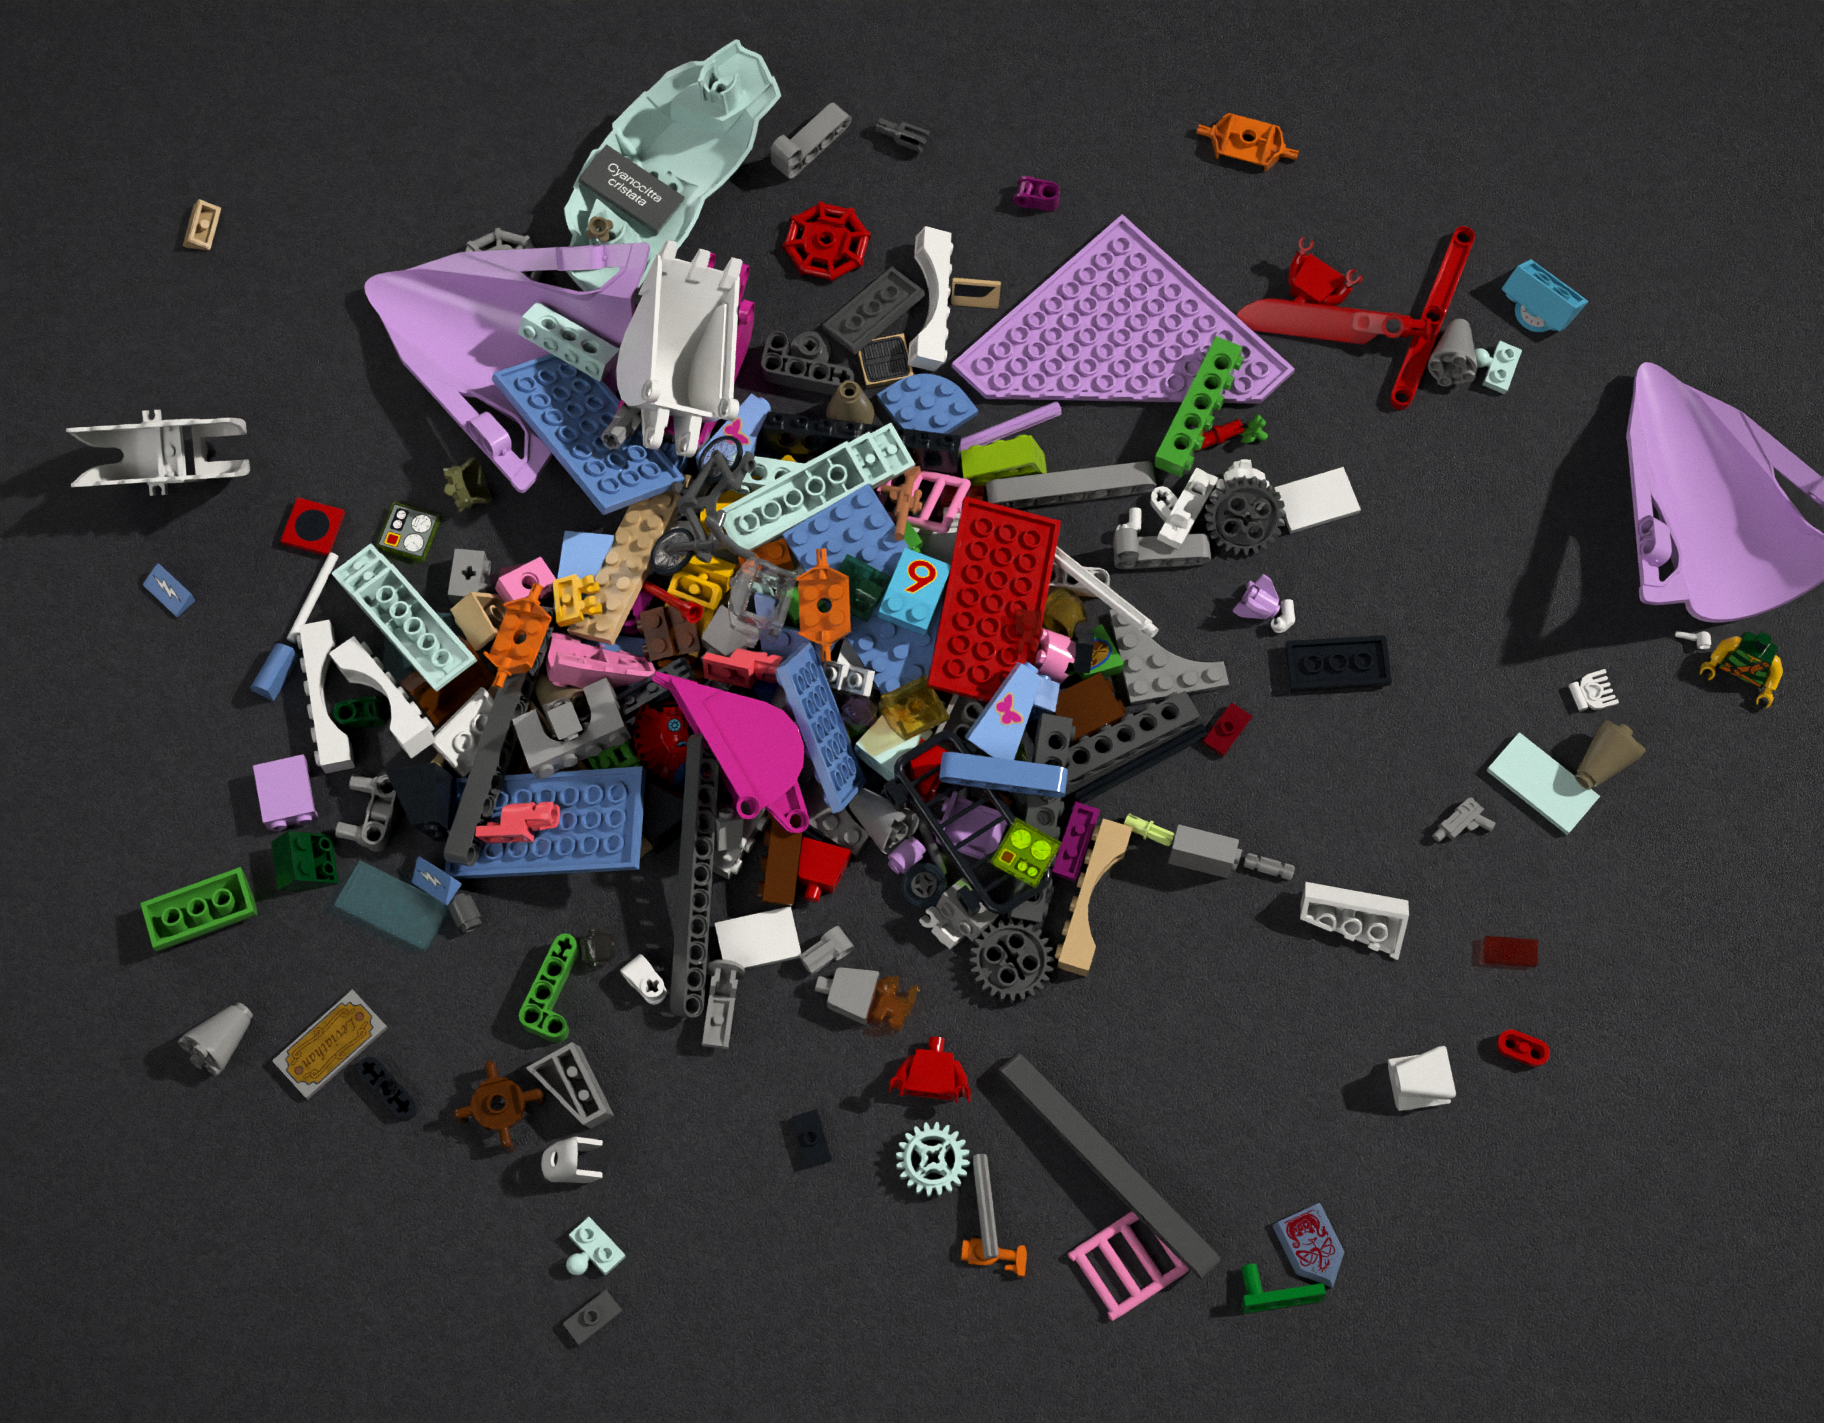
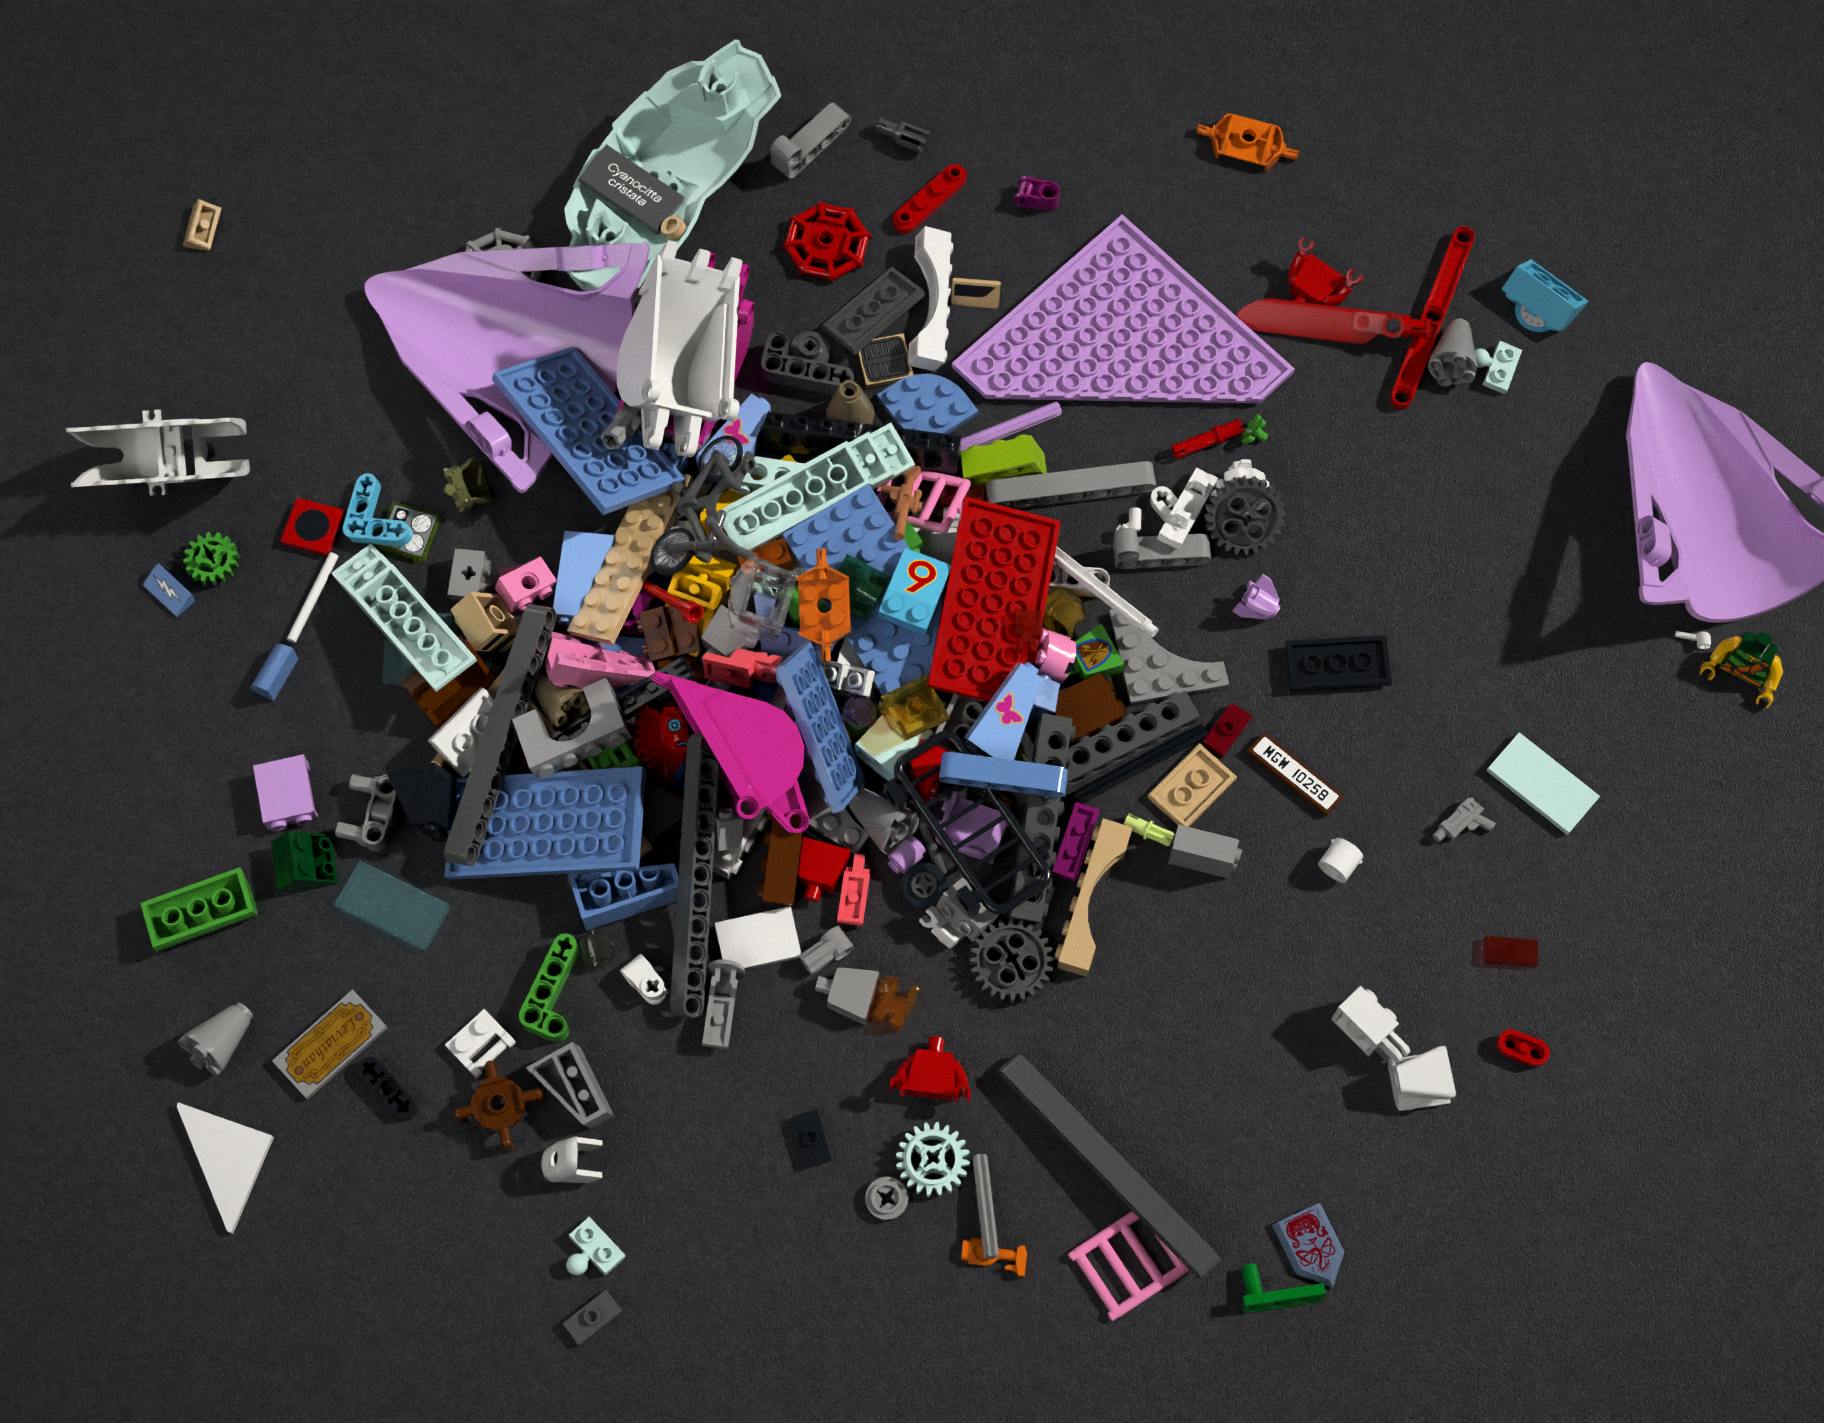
(198, 560): none -> bright green gear
(229, 1158): none -> white tile
(334, 746): white arch -> none
(361, 713): dark green piece -> none
(366, 521): none -> medium azure beam
(406, 724): white arch -> none
(435, 881): medium blue slope -> none
(465, 913): dark grey brick -> none
(474, 1038): none -> white plate
(520, 822): coral plate -> none
(521, 618): orange plate -> none
(562, 718): light grey brick -> none
(568, 341): light aqua brick -> none
(568, 599): yellow plate -> none
(599, 222): dark tan plate -> none
(621, 894): none -> medium blue wedge
(673, 227): none -> tan tile
(854, 893): none -> coral hinge
(886, 1185): none -> light grey gear
(929, 199): none -> red plate
(1025, 853): clear neon green tile -> none
(1084, 651): black piece -> none
(1192, 786): none -> tan tile
(1219, 354): bright green brick -> none
(1269, 866): light grey axle -> none
(1286, 619): white arm -> none
(1295, 774): none -> tile
(1318, 500): white tile -> none
(1340, 860): none -> white piece
(1357, 915): white wedge -> none
(1370, 1025): none -> white brick
(1590, 692): white piece -> none
(1608, 754): dark tan cone -> none

